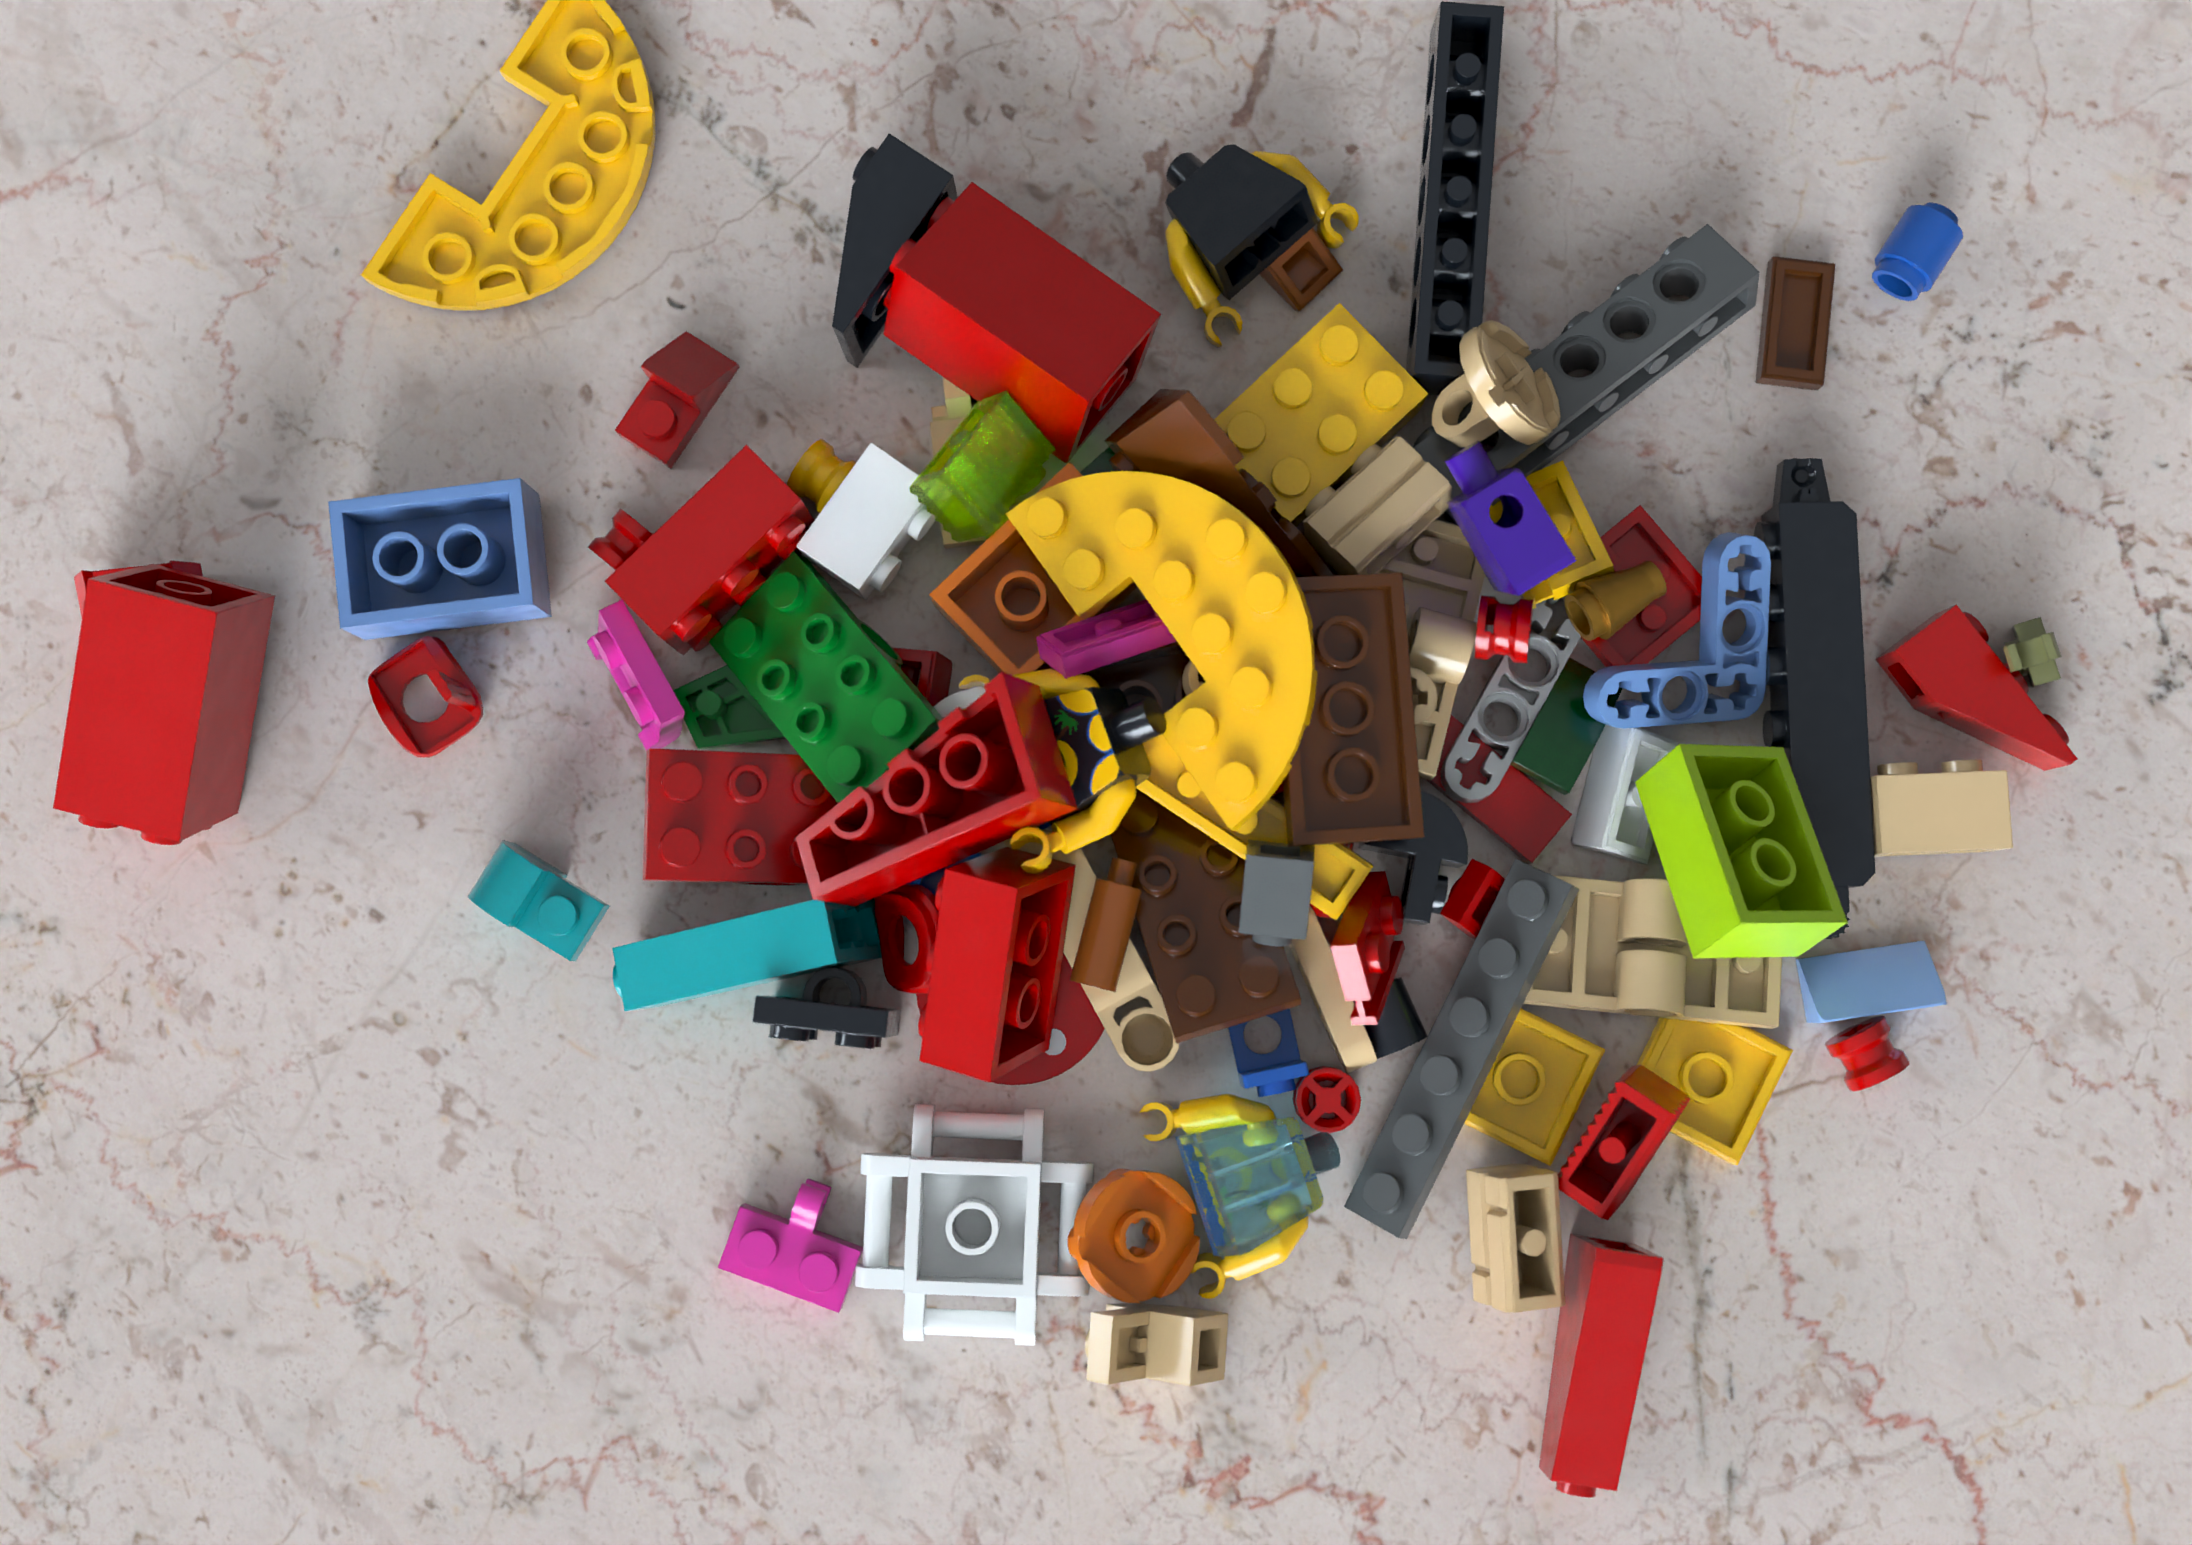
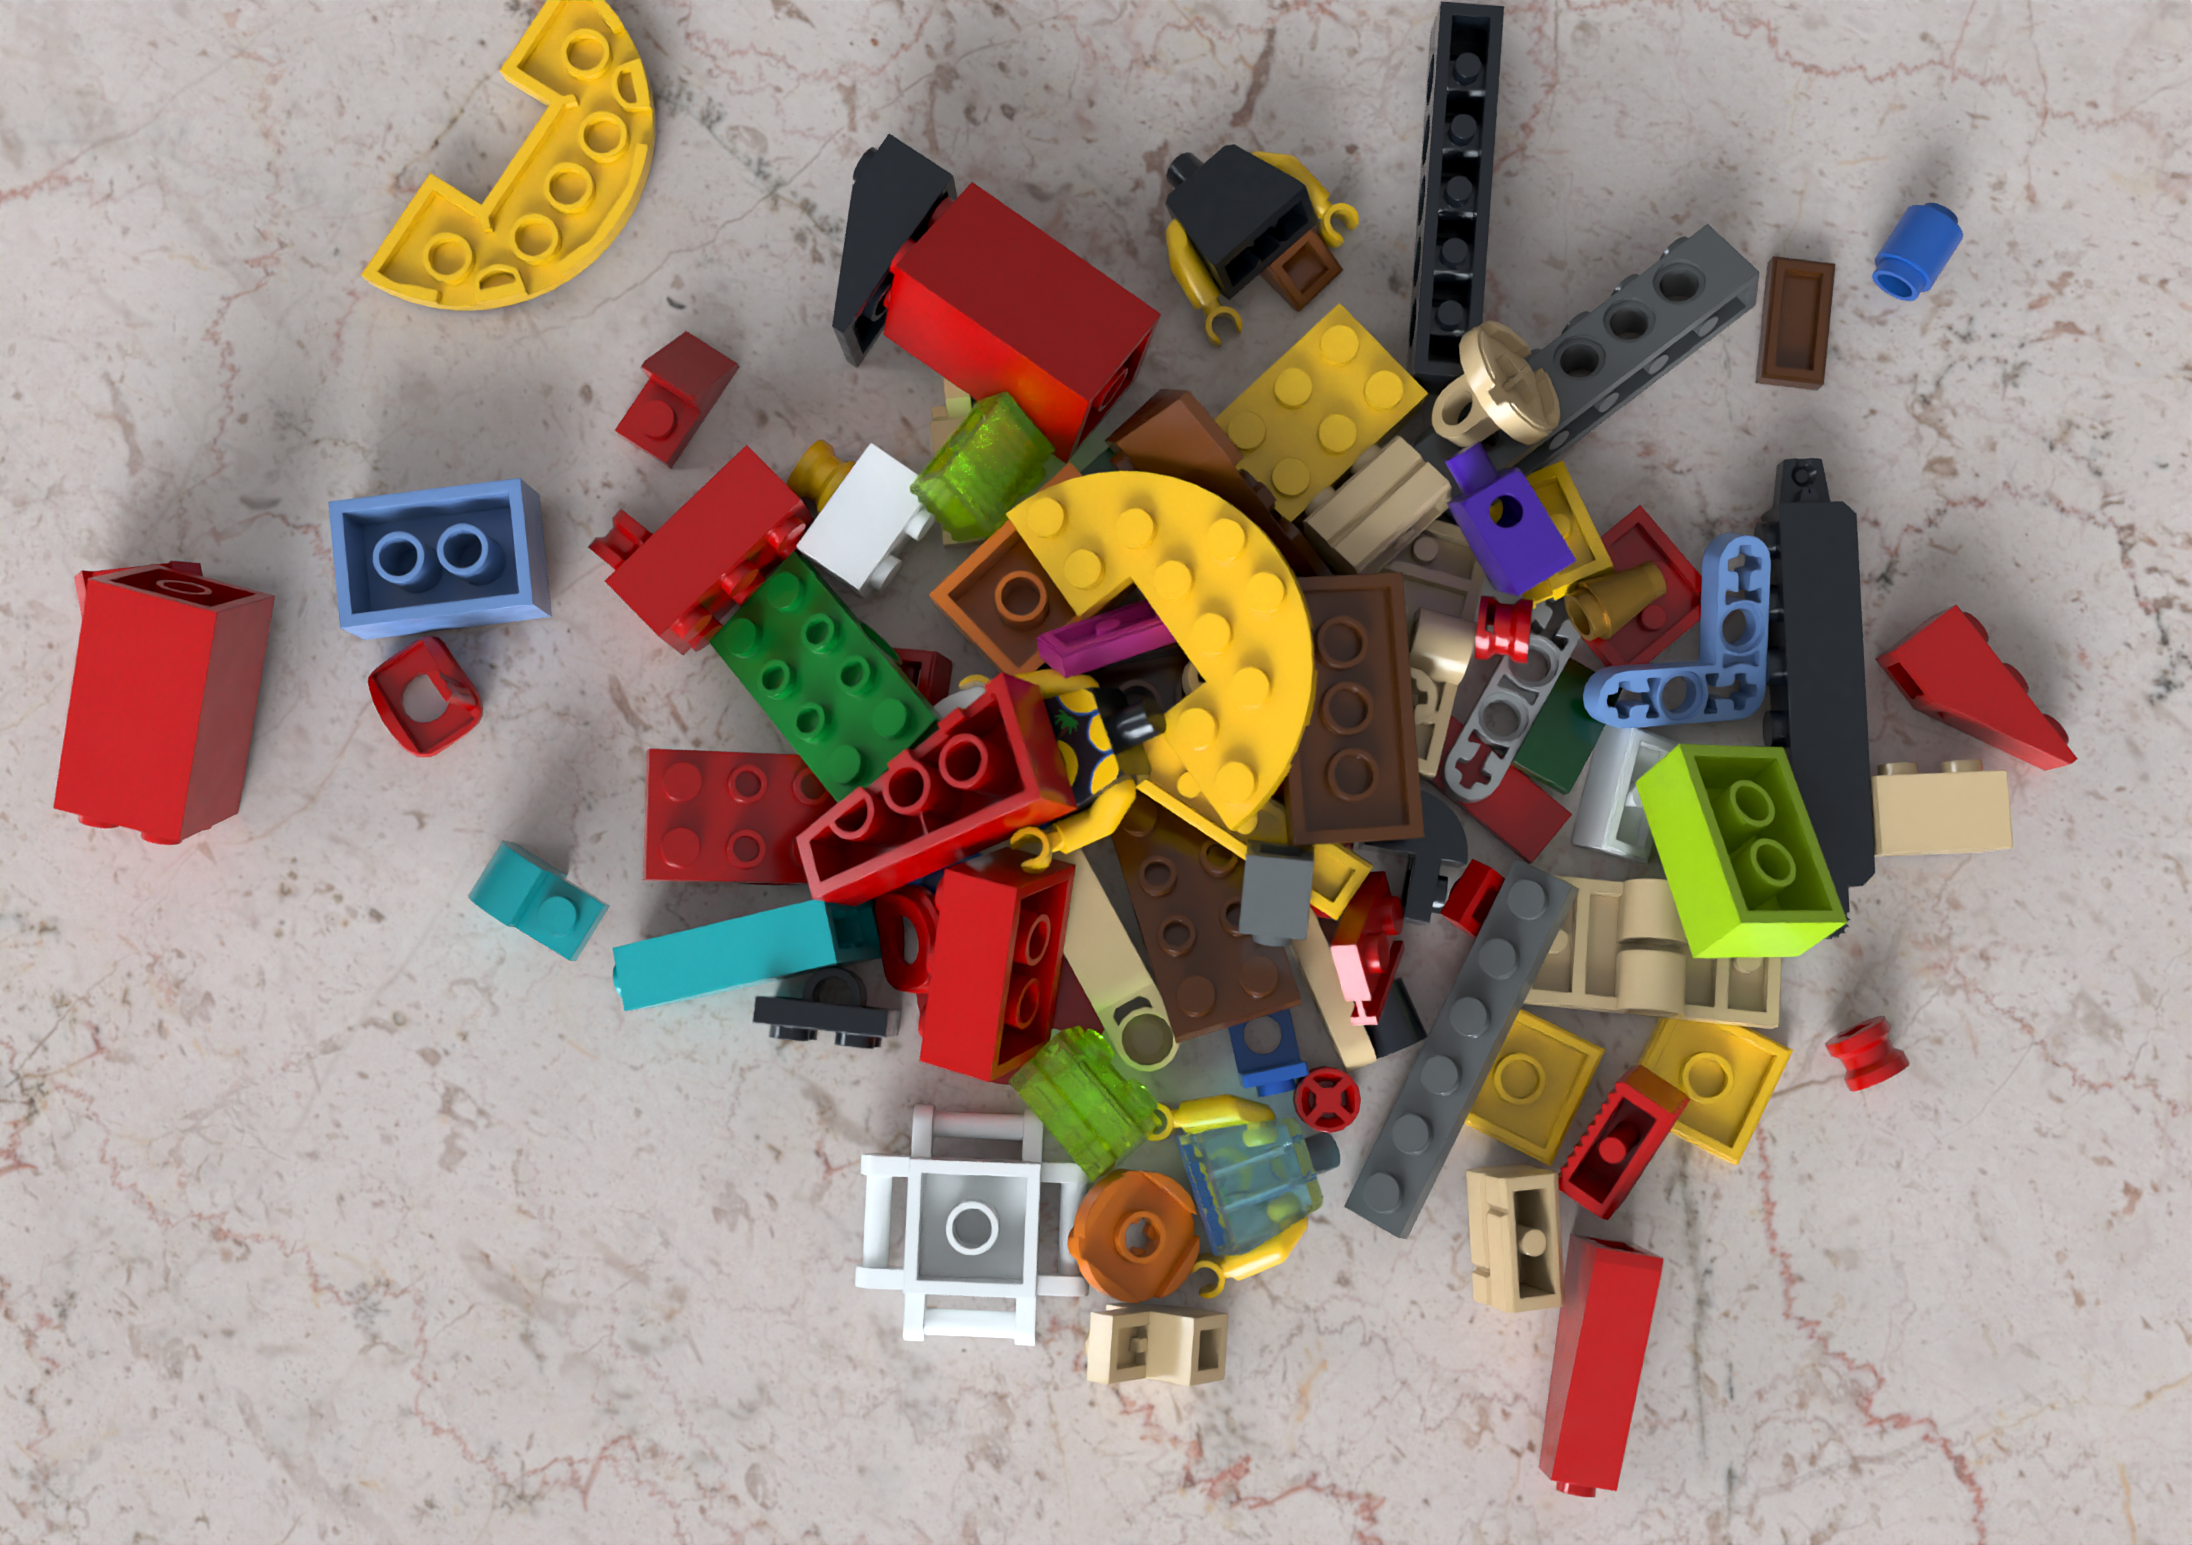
(637, 676): dark pink plate -> none
(723, 712): green piece -> none
(792, 1252): dark pink plate -> none
(1087, 1100): none -> clear neon green brick
(1107, 928): dark orange cylinder -> none
(1869, 982): light blue slope -> none
(2033, 652): olive plate -> none

